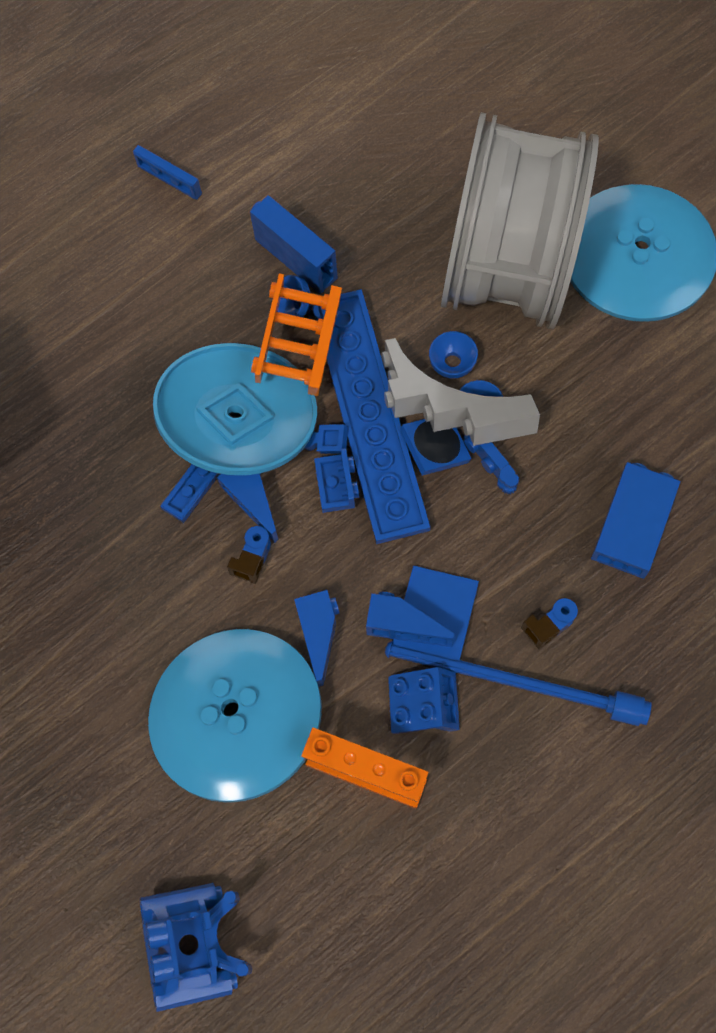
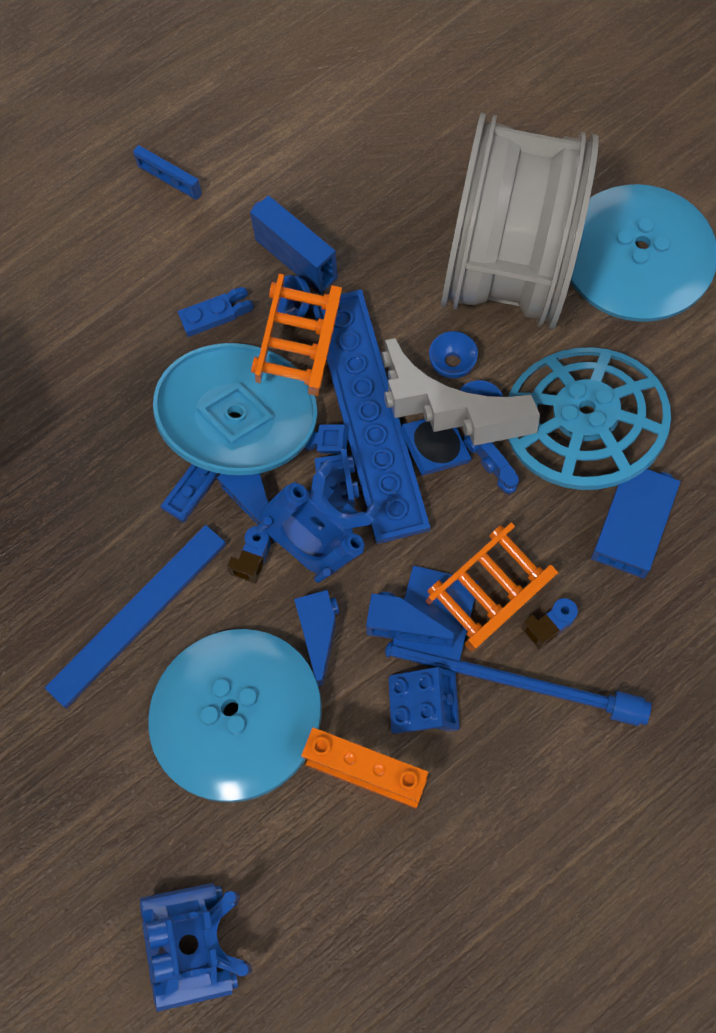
(135, 617): none -> blue tile
(214, 311): none -> blue hinge
(313, 528): none -> blue piece
(497, 614): none -> orange fence
(594, 425): none -> dark azure dish

